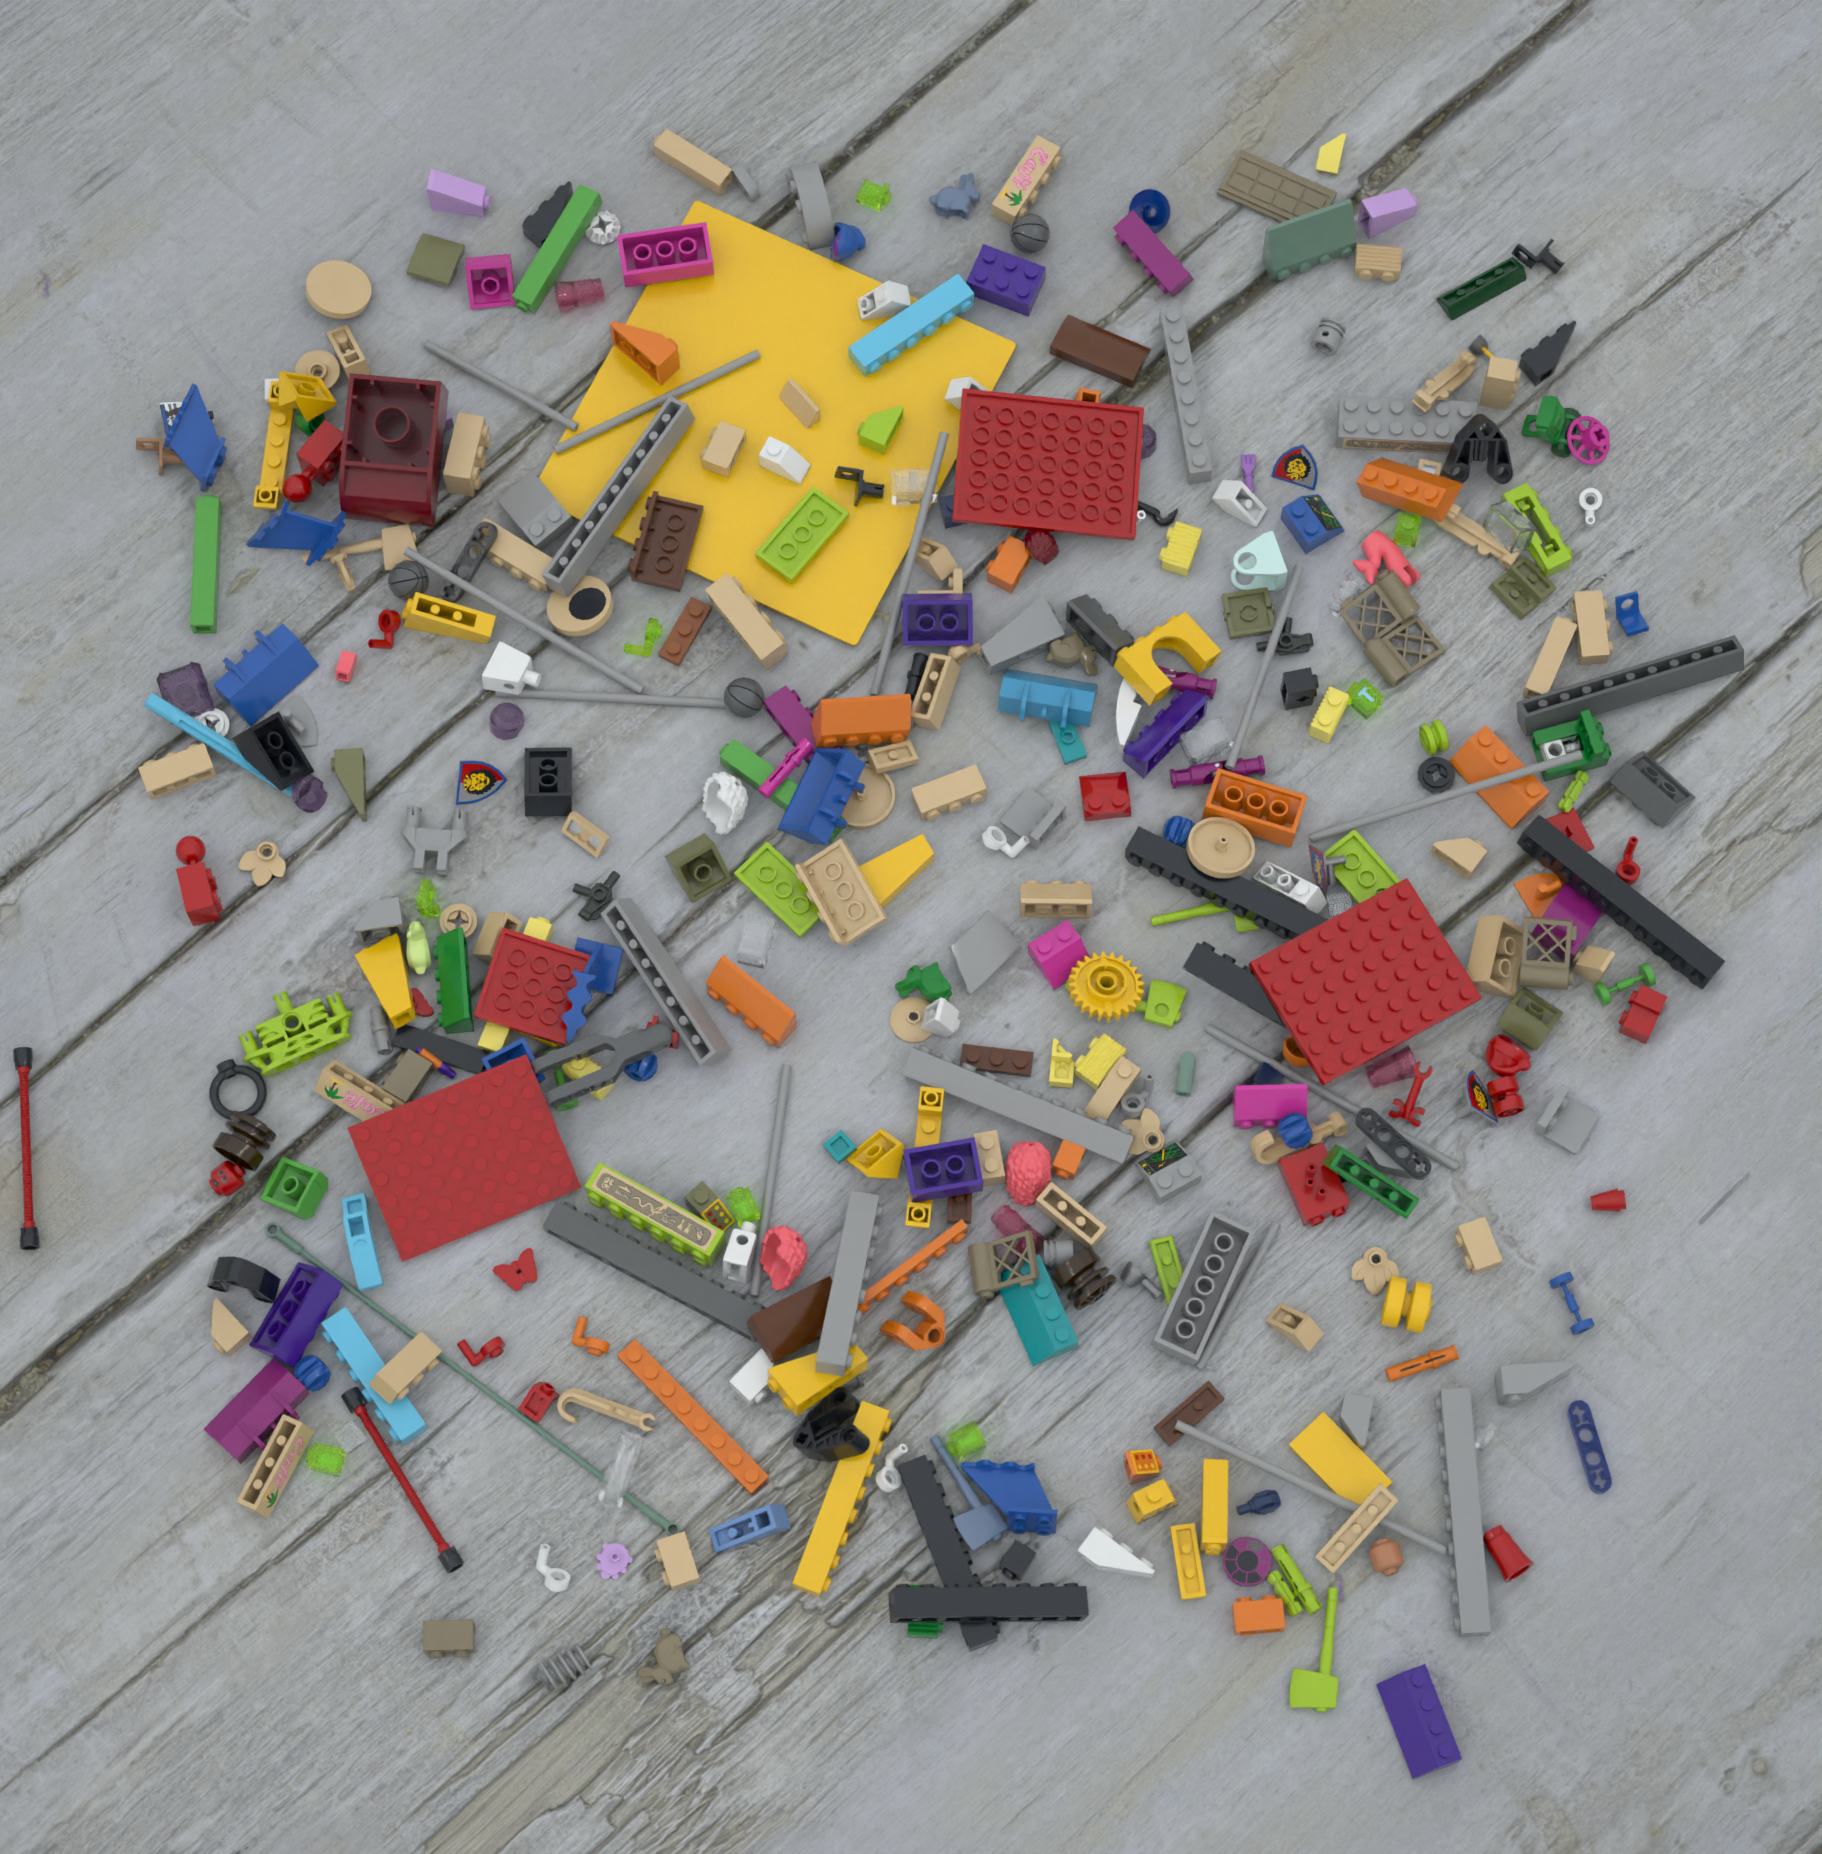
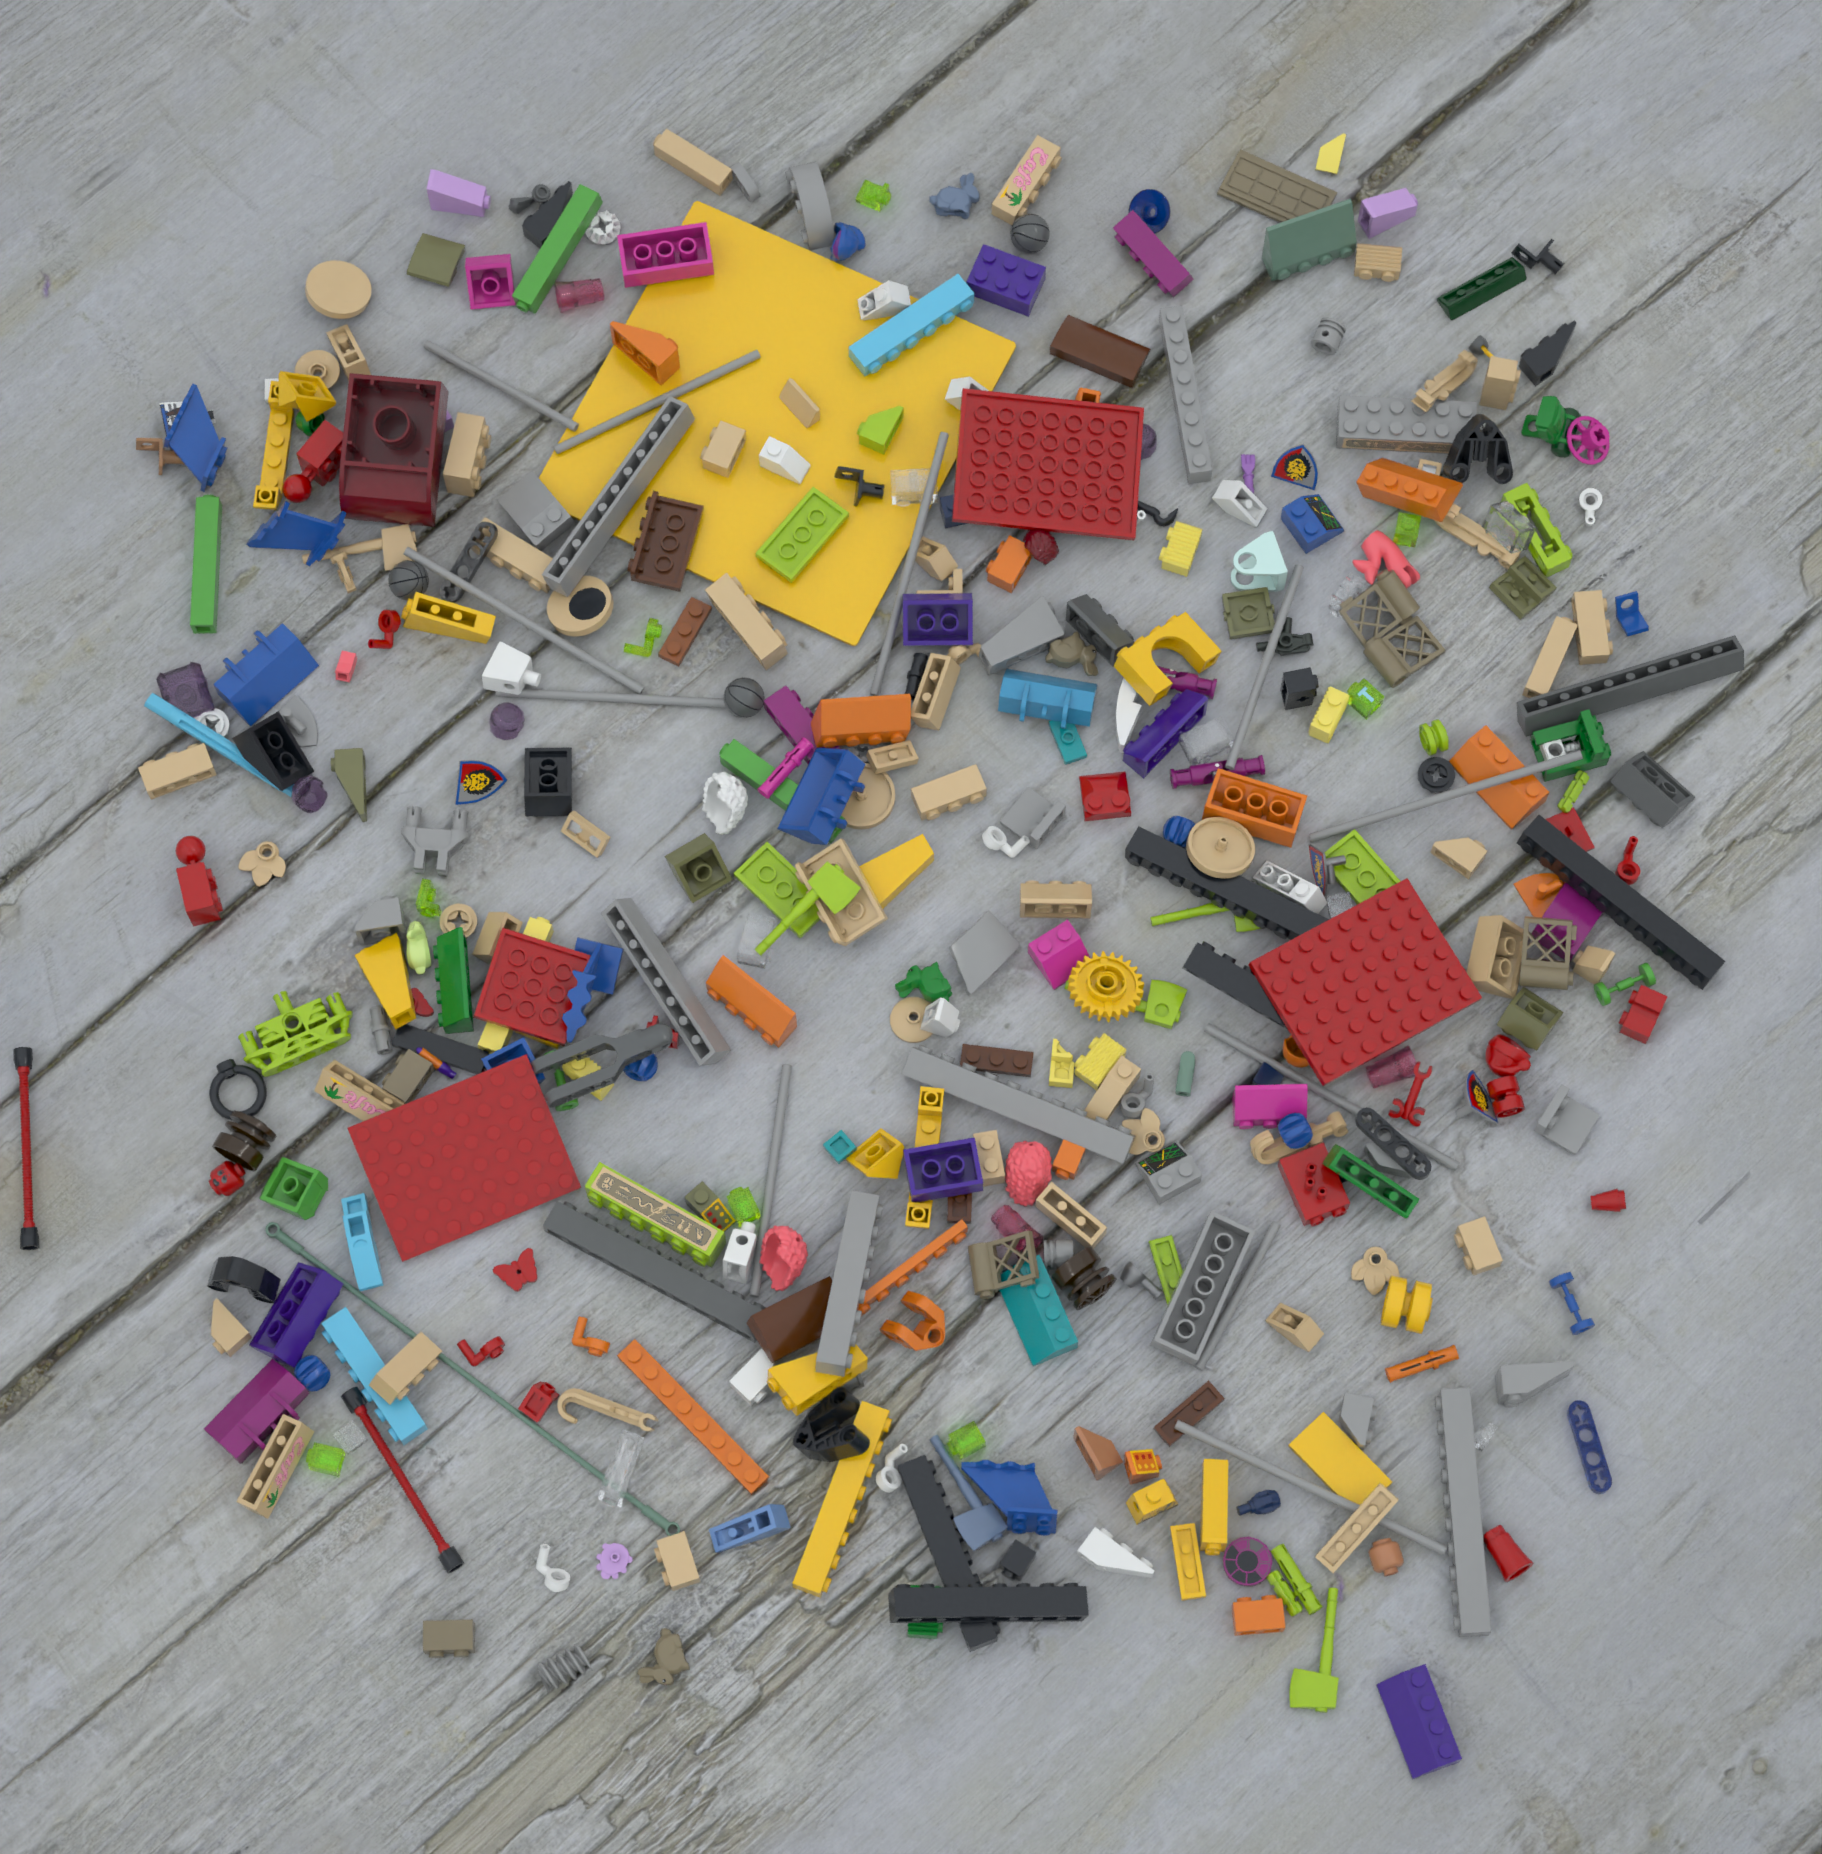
(539, 194): none -> dark grey piece
(598, 897): pearl dark grey piece -> none
(830, 886): none -> lime piece
(1097, 1452): none -> nougat slope

